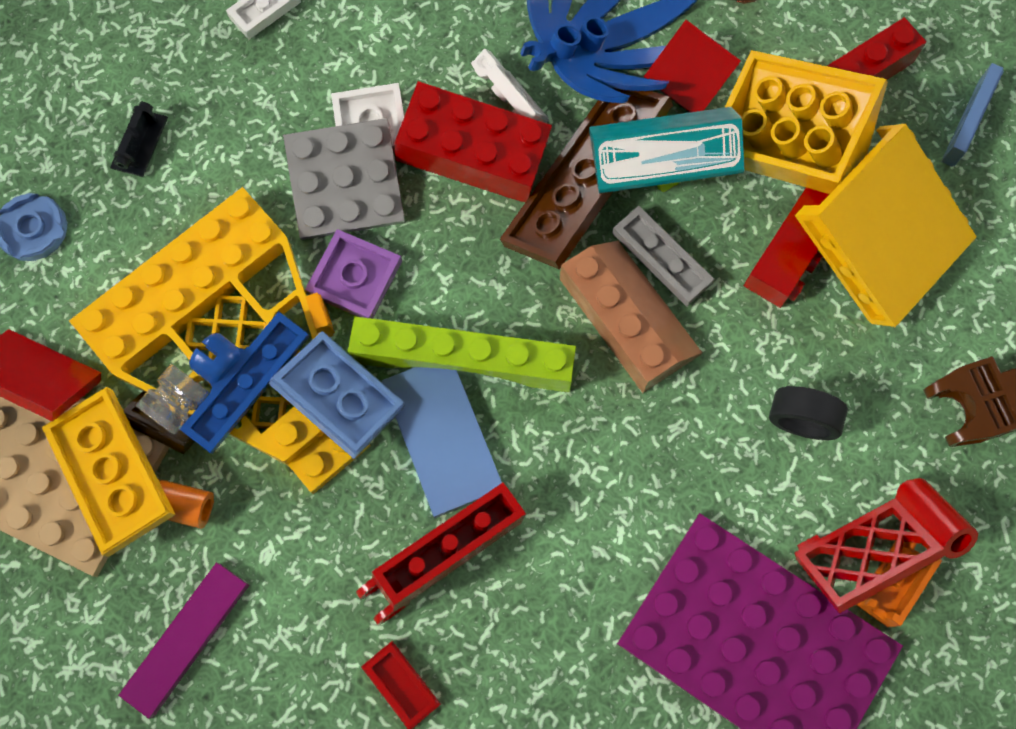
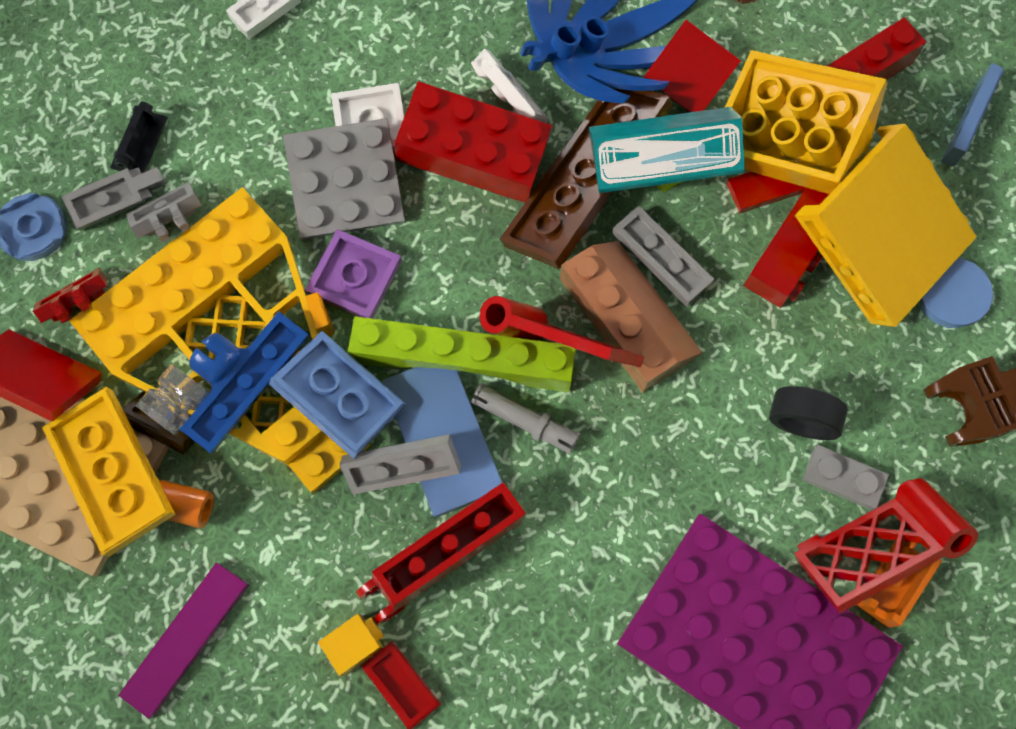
(80, 292): none -> red hinge
(111, 196): none -> light grey hinge
(153, 216): none -> light grey hinge
(352, 644): none -> yellow brick
(401, 464): none -> light grey plate
(526, 321): none -> red piece
(526, 418): none -> light grey pin
(756, 190): none -> red tile
(845, 477): none -> light grey plate
(958, 296): none -> medium blue tile

